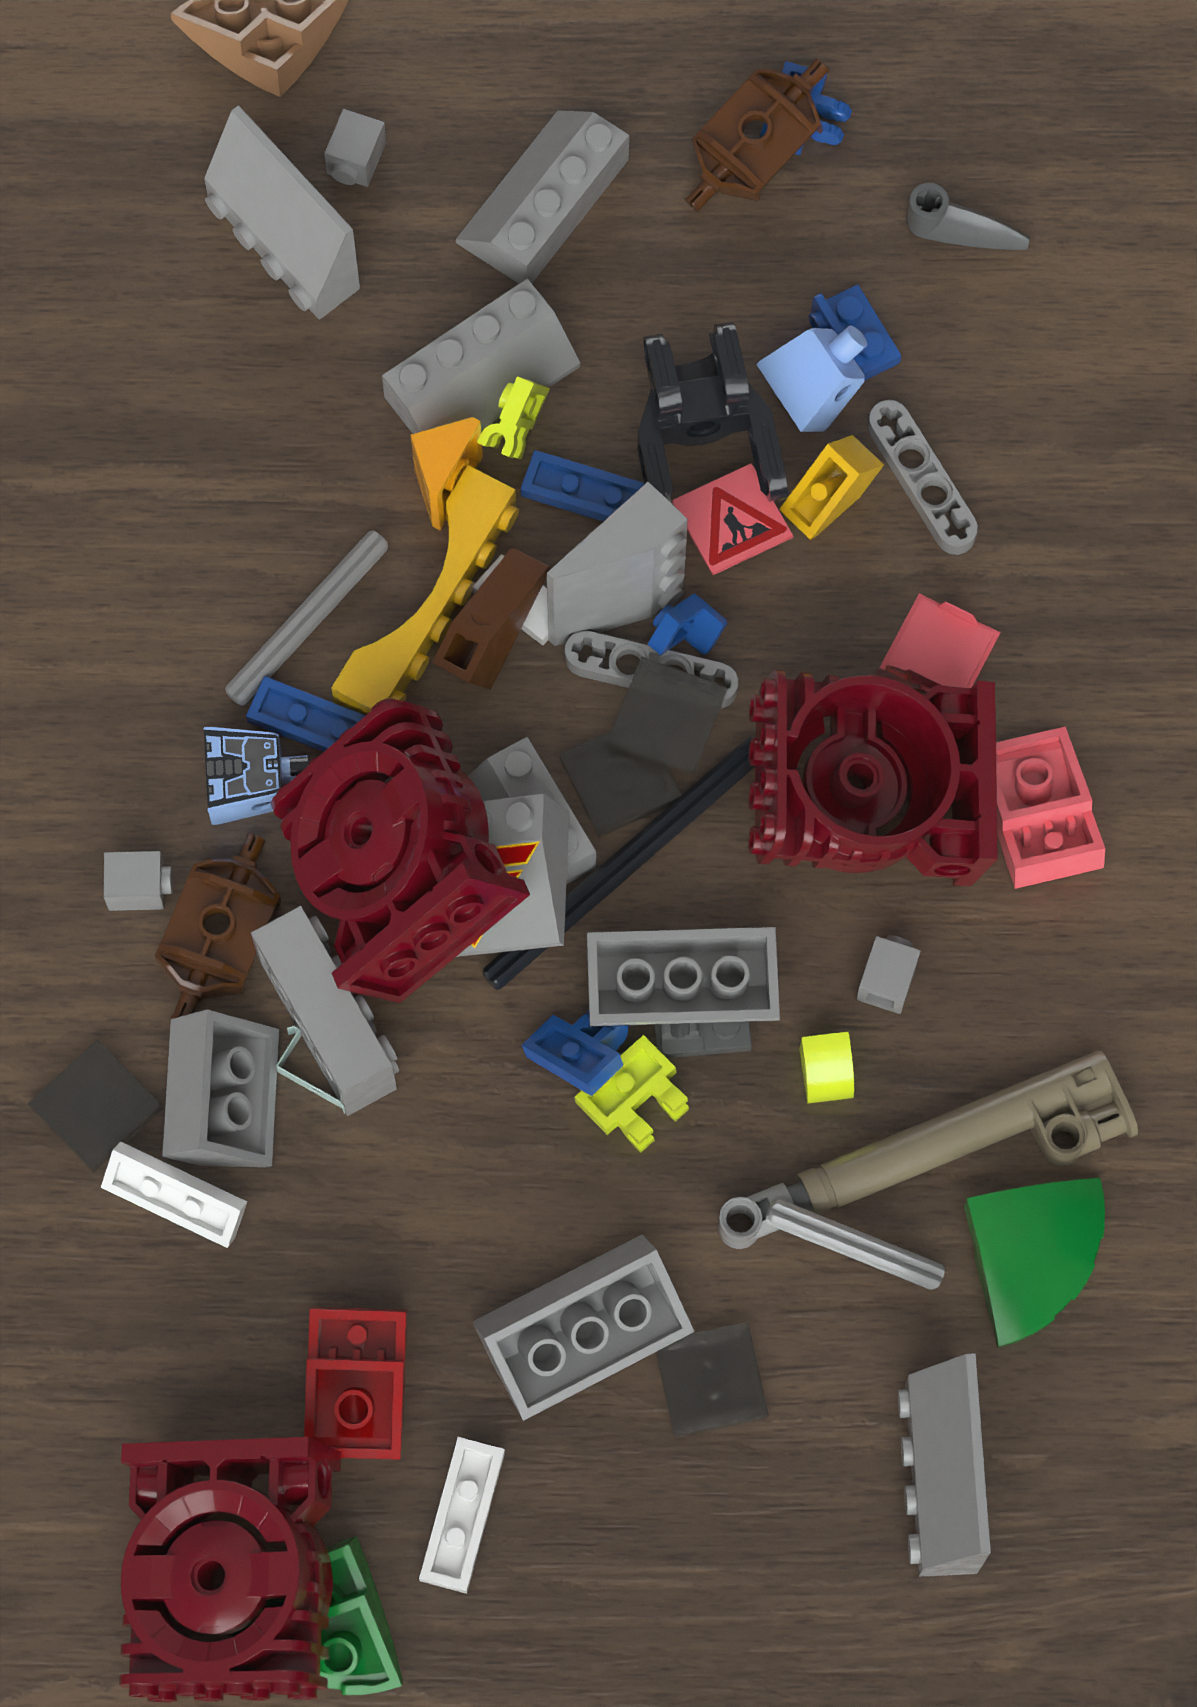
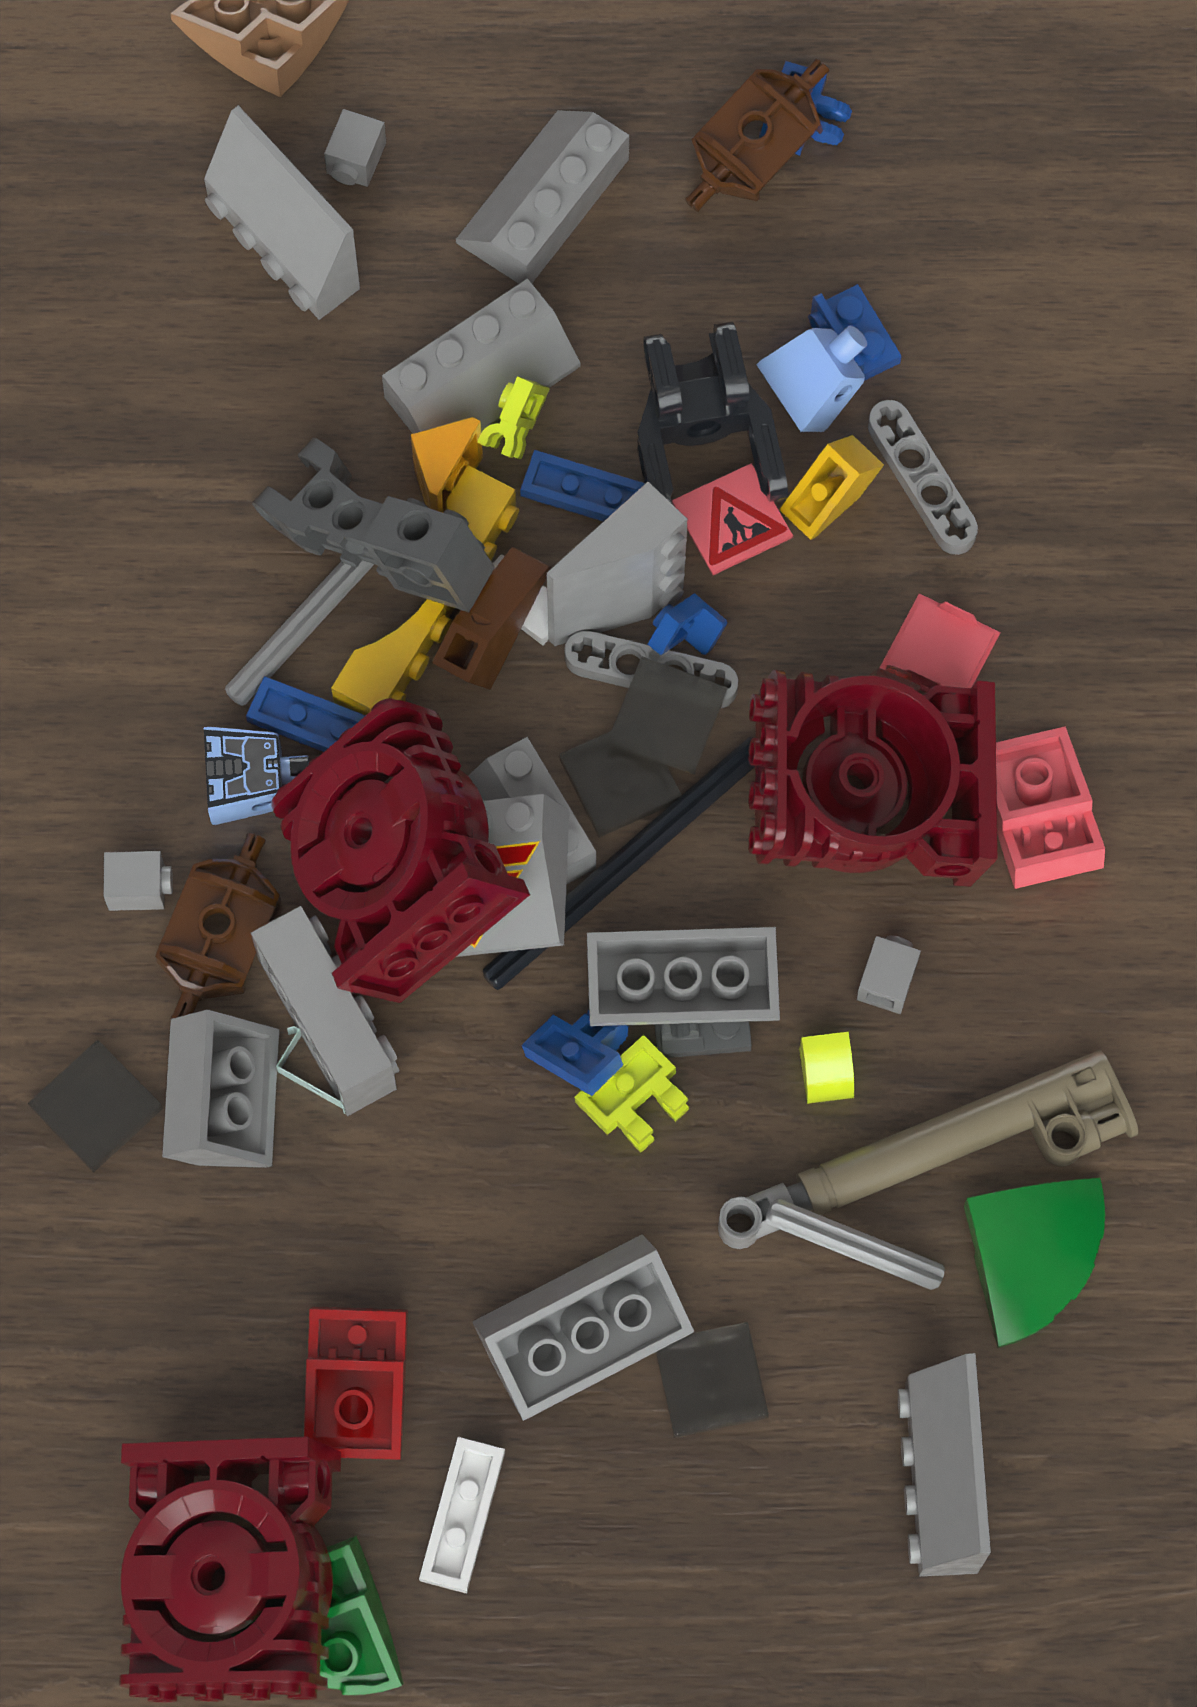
(173, 1194): white plate -> none
(410, 543): none -> dark grey brick
(958, 223): dark grey piece -> none

